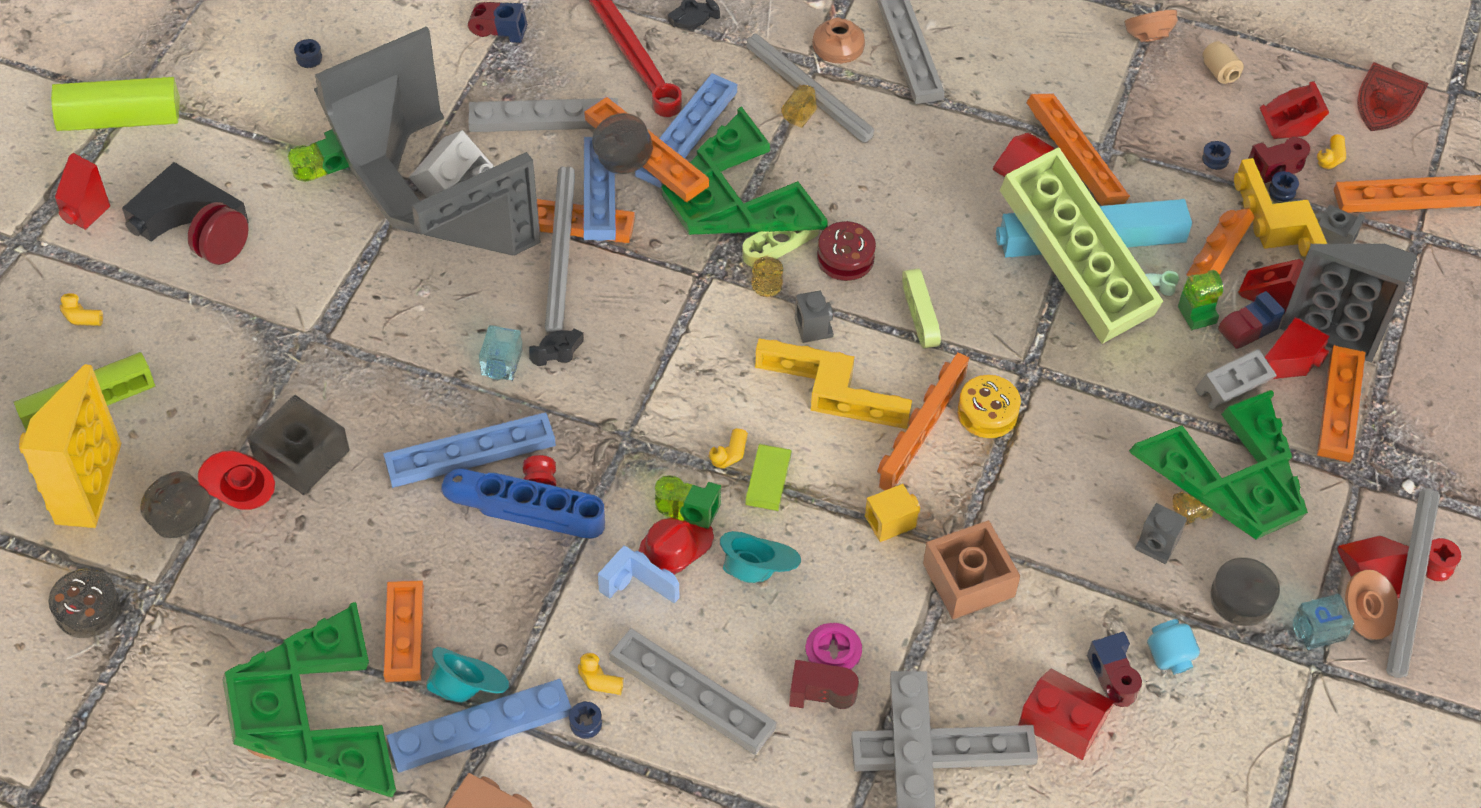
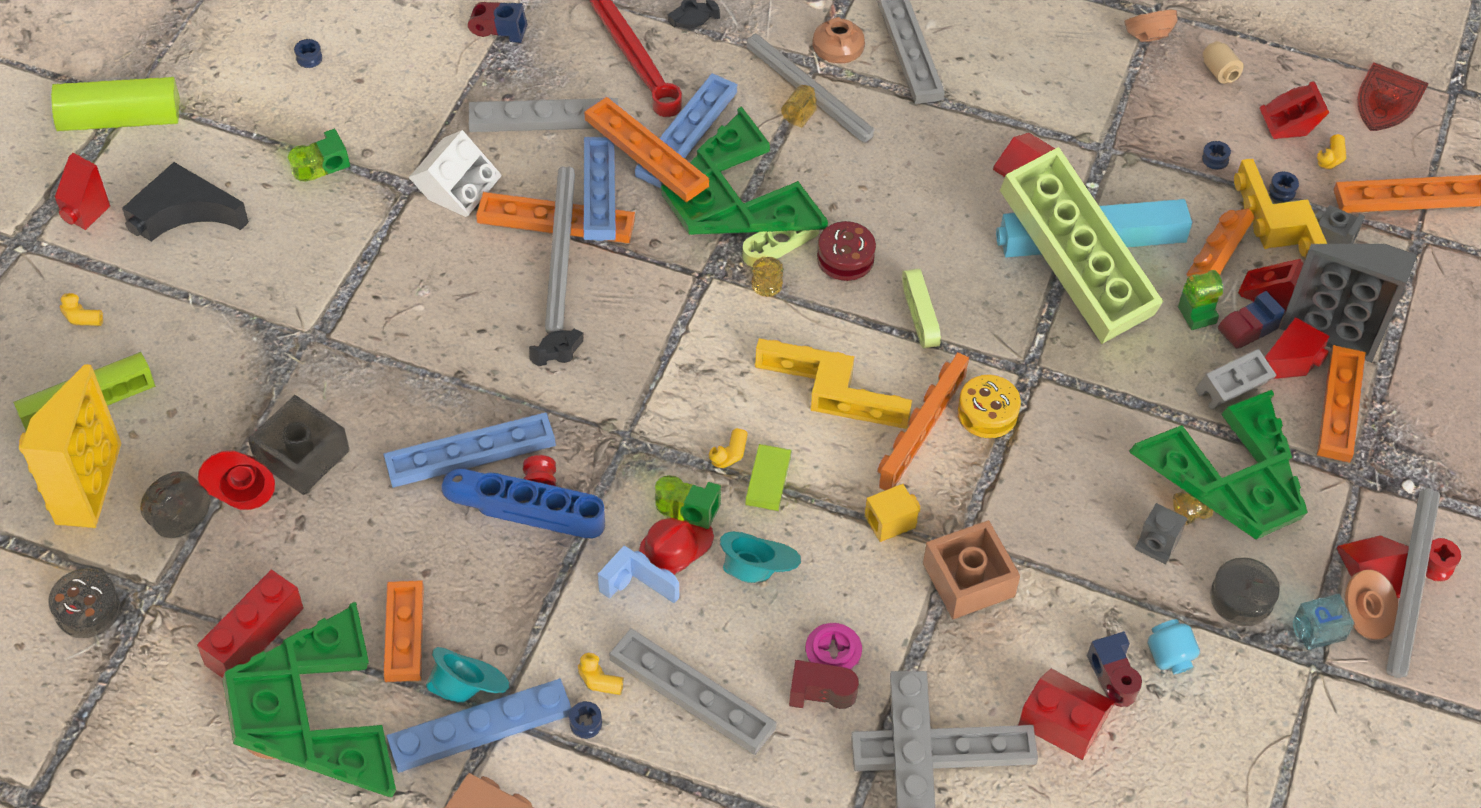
(218, 233): dark red head -> none
(251, 624): none -> red brick
(374, 110): dark grey panel -> none
(500, 353): clear light blue brick -> none
(622, 143): clear smoke head -> none
(813, 316): dark grey brick -> none
(1077, 149): orange plate -> none
(1166, 281): light aqua arm -> none
(1281, 157): dark red leg -> none

